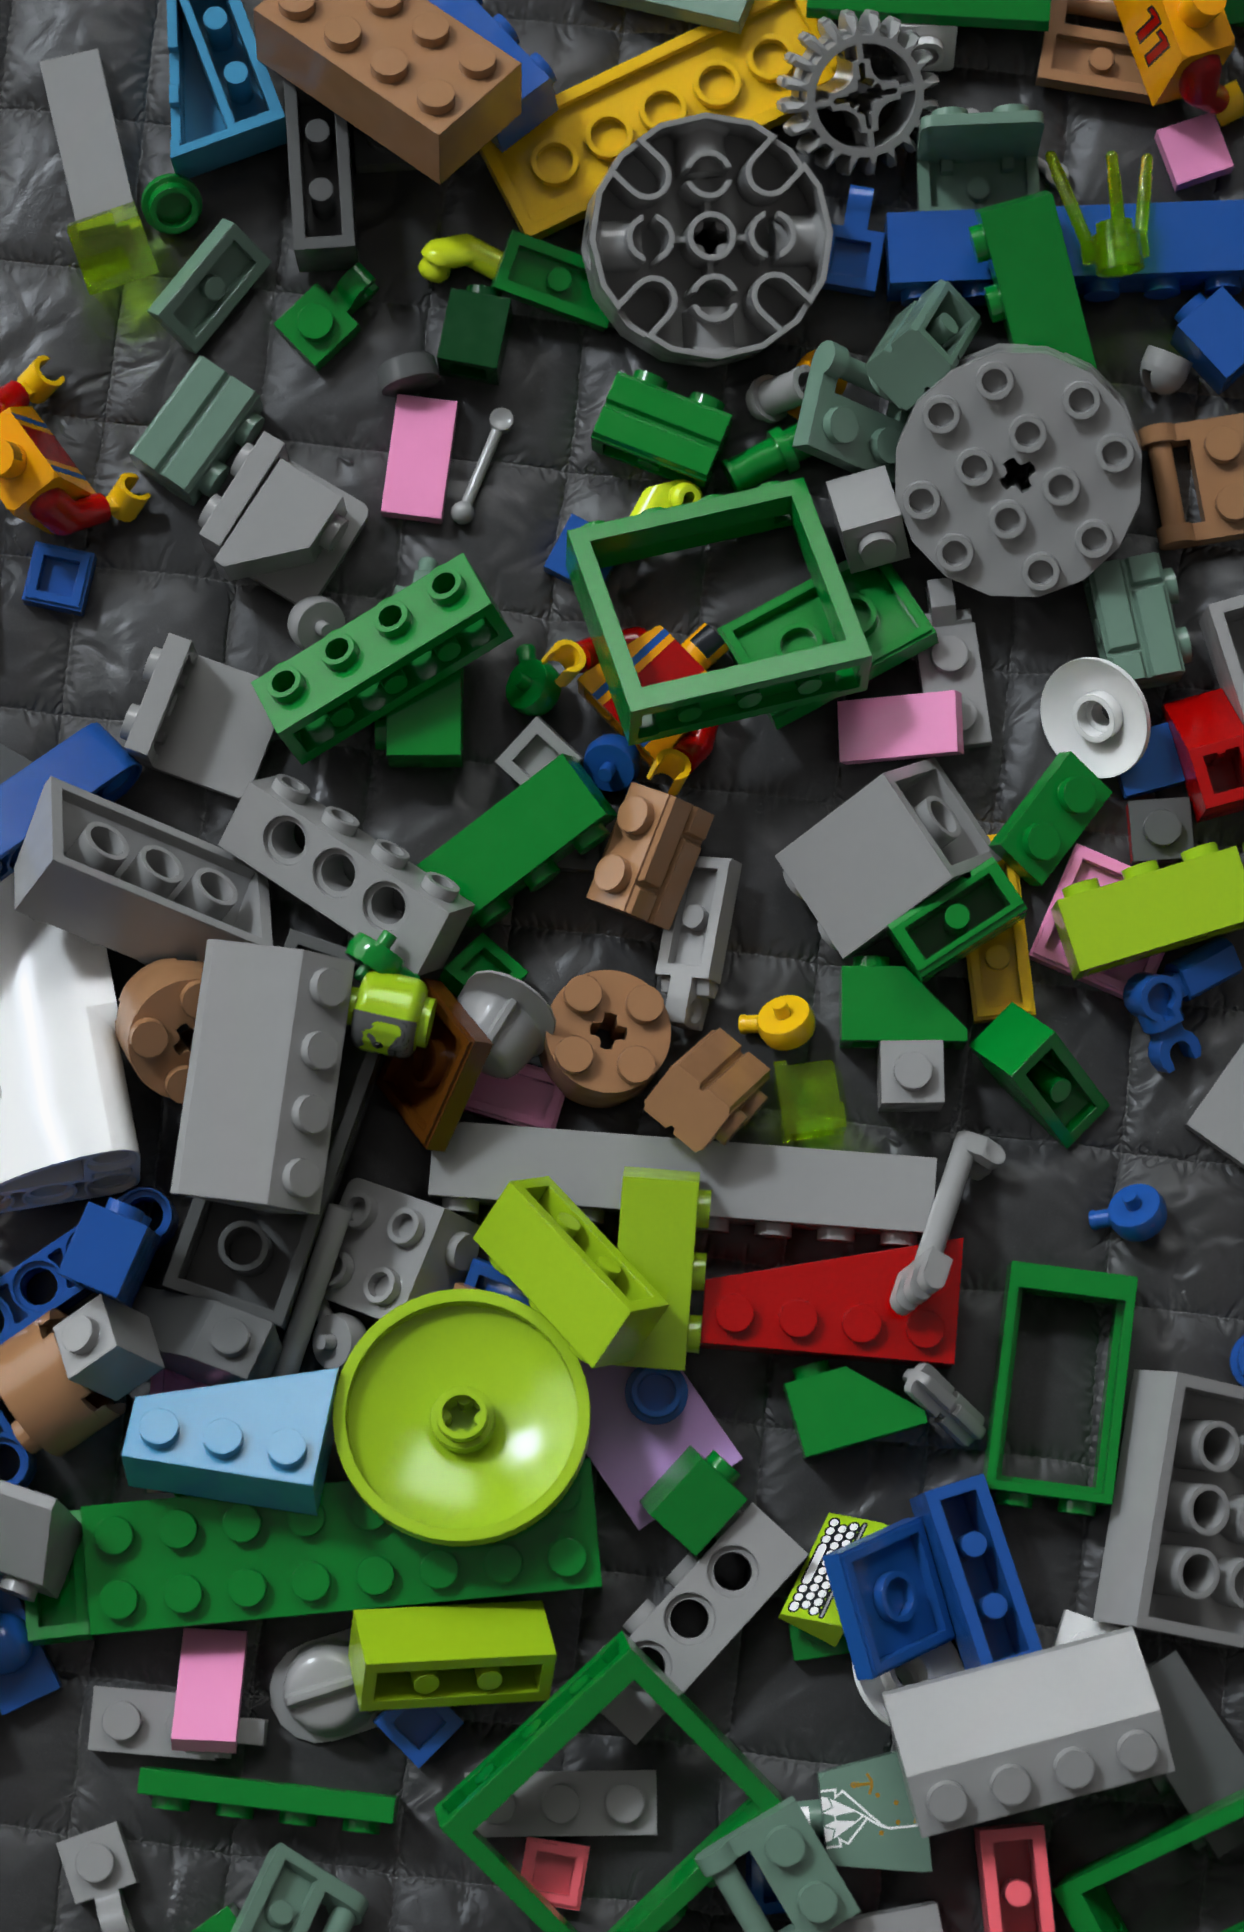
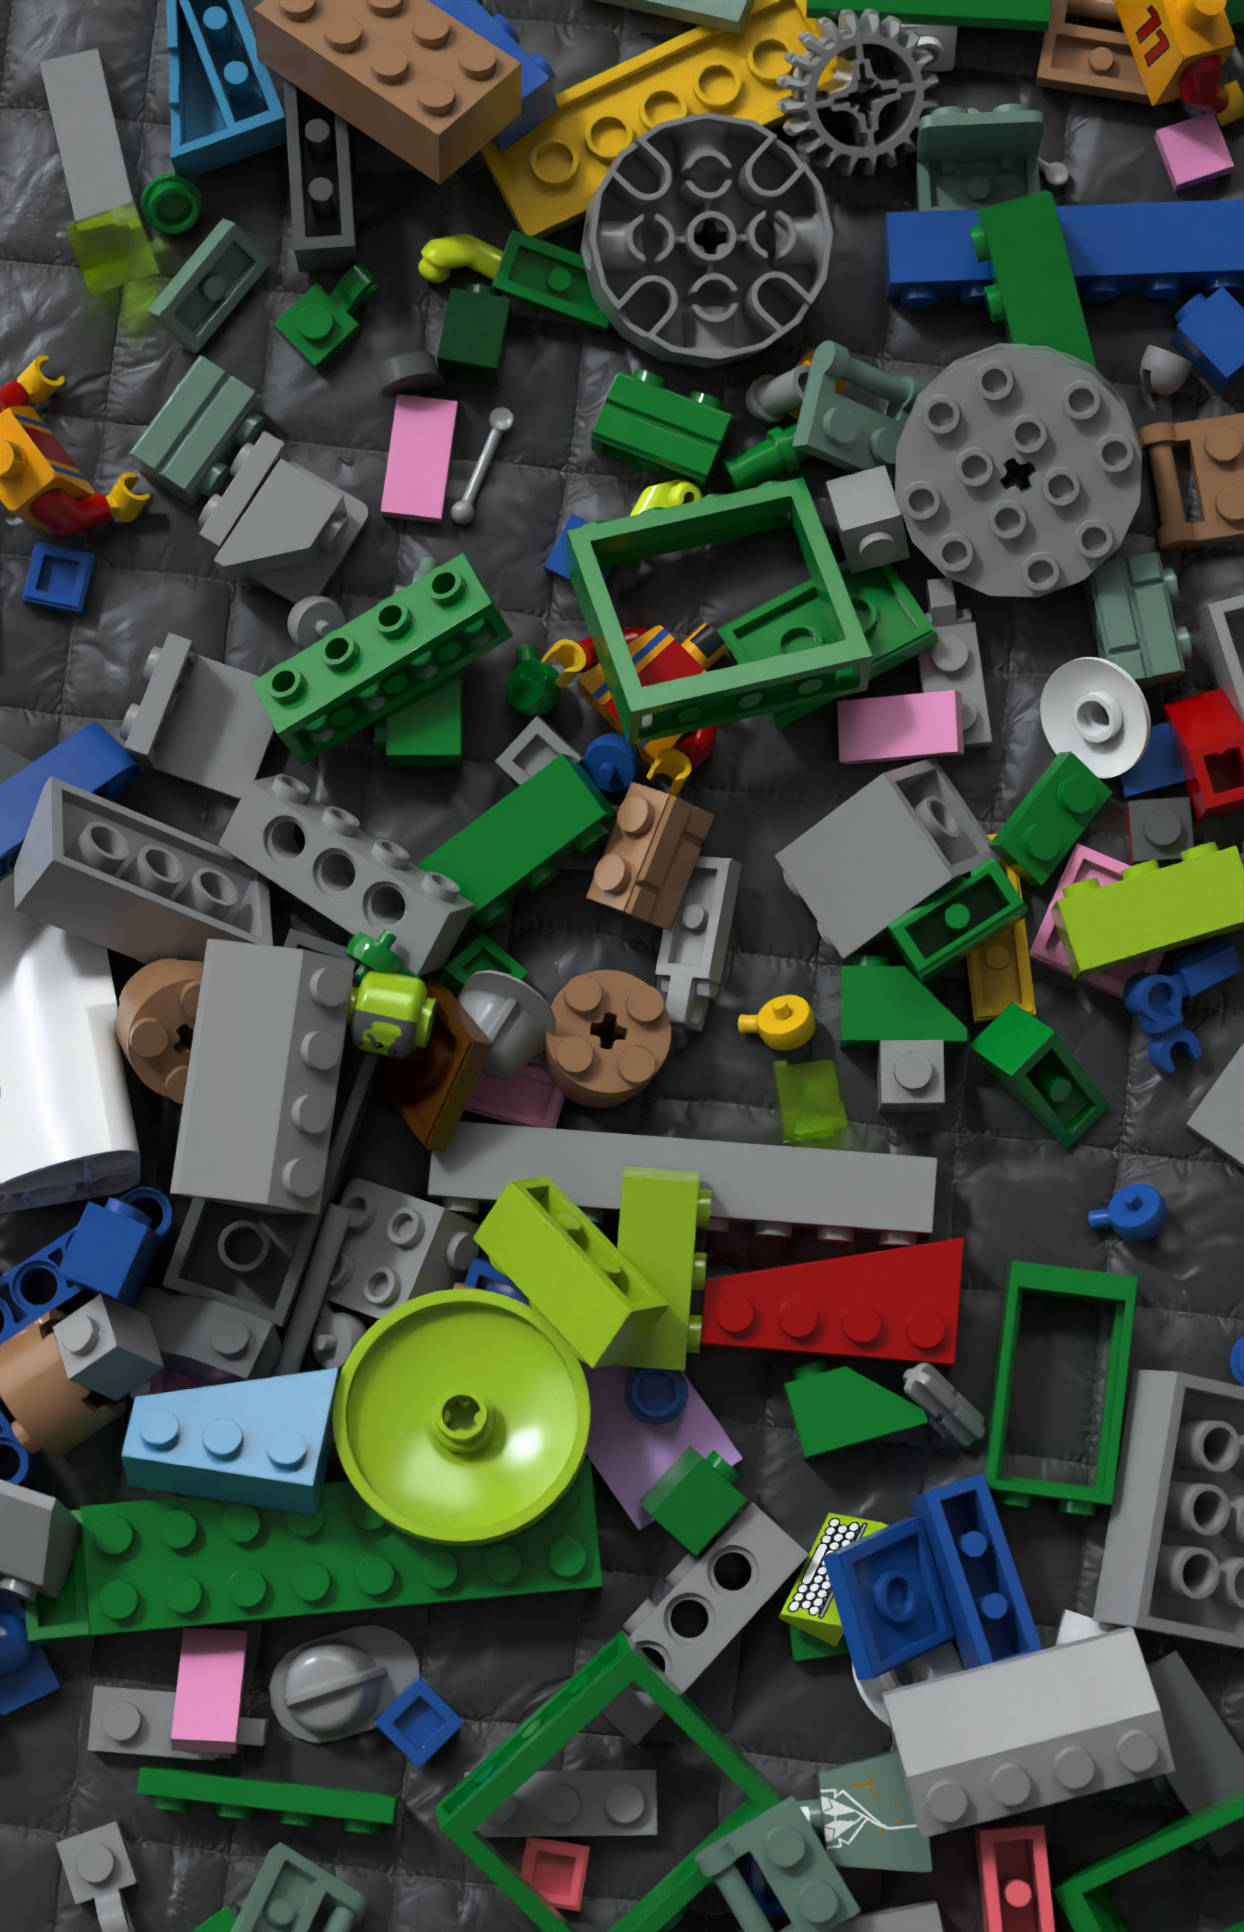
(451, 1655): lime brick -> none
(709, 1091): medium nougat brick -> none
(854, 248): blue plate -> none
(922, 345): sand green brick -> none
(971, 1157): light grey hinge -> none
(1116, 246): clear neon green plant -> none

